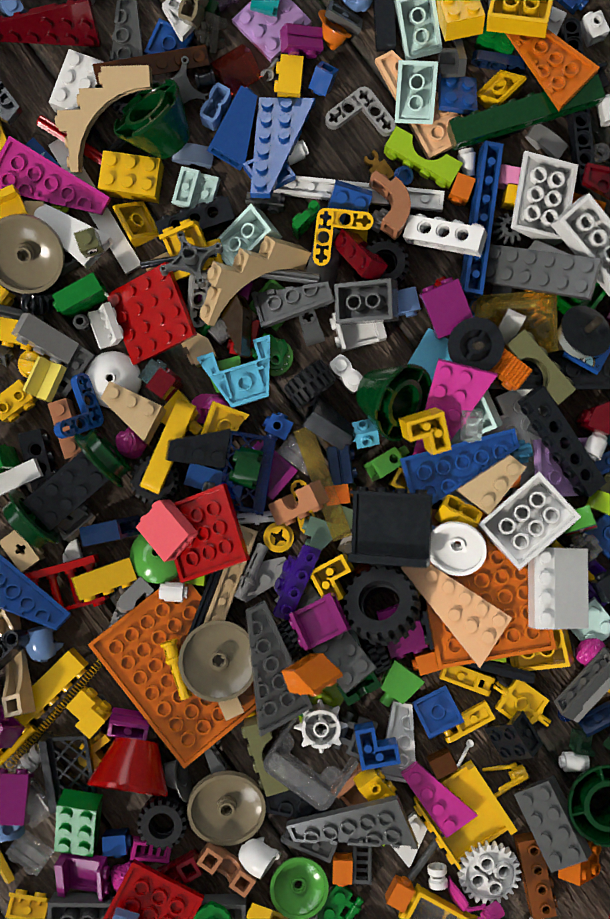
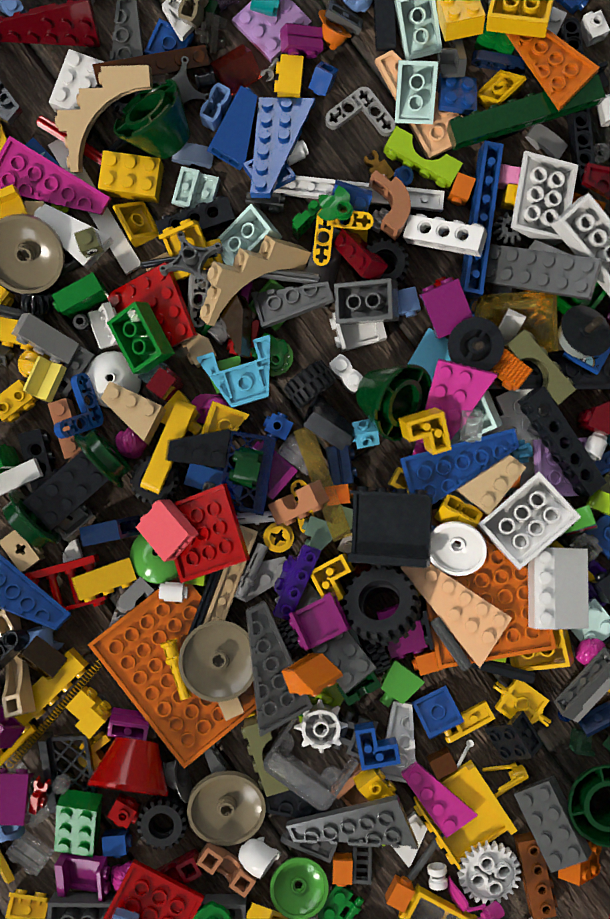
(32, 759): white wheel -> none
(39, 798): none -> red plate
(42, 657): none -> dark brown panel
(61, 784): none -> clear plate
(124, 811): none -> red brick
(140, 337): none -> green brick
(148, 857): dark pink slope -> none
(311, 330): dark grey piece -> none
(334, 204): none -> green plate
(381, 464): bright green torso -> none
(450, 643): none -> dark grey axle
(467, 157): white cone -> none
(468, 679): yellow plate -> none
(573, 762): white brick -> none

